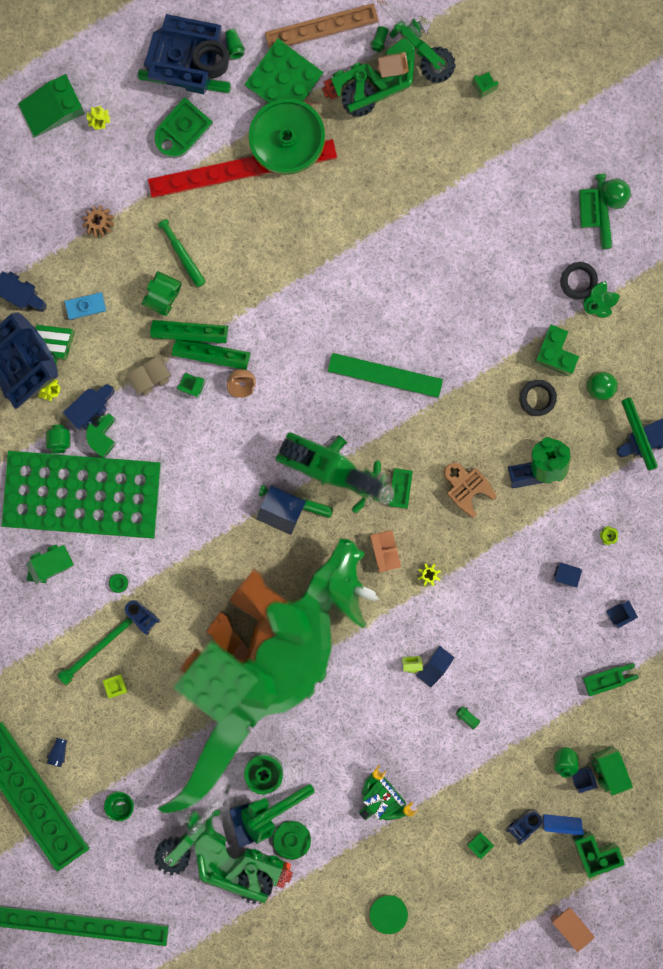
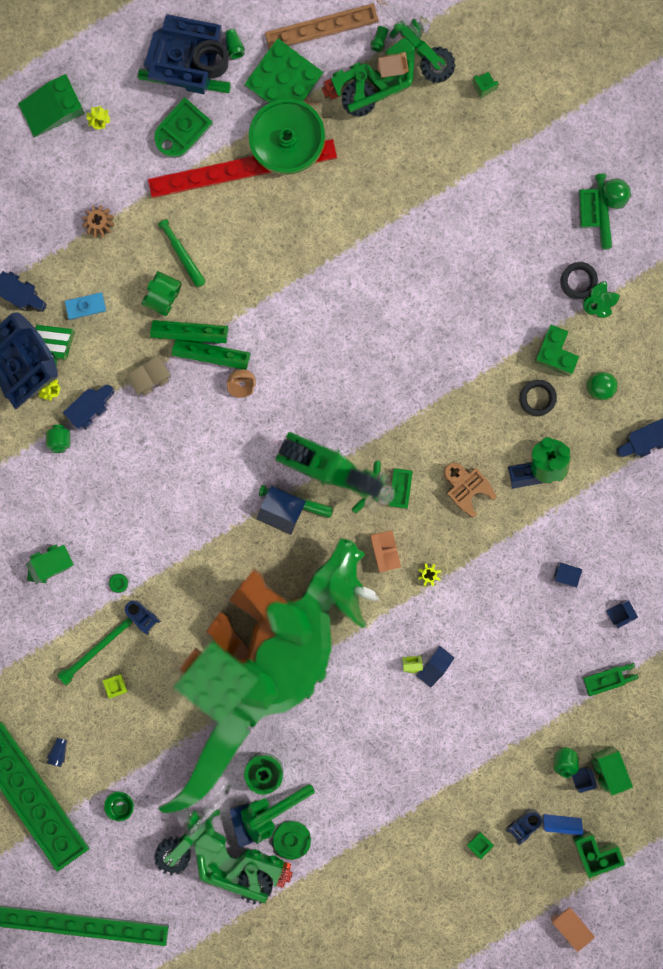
(75, 464): green piece -> none
(98, 439): green brick -> none
(191, 385): green panel -> none
(338, 443): green pin -> none
(383, 799): torso -> none
(385, 375): green tile -> none
(388, 914): green tile -> none
(466, 716): green pin -> none
(609, 530): lime plate -> none
(639, 434): green axle -> none

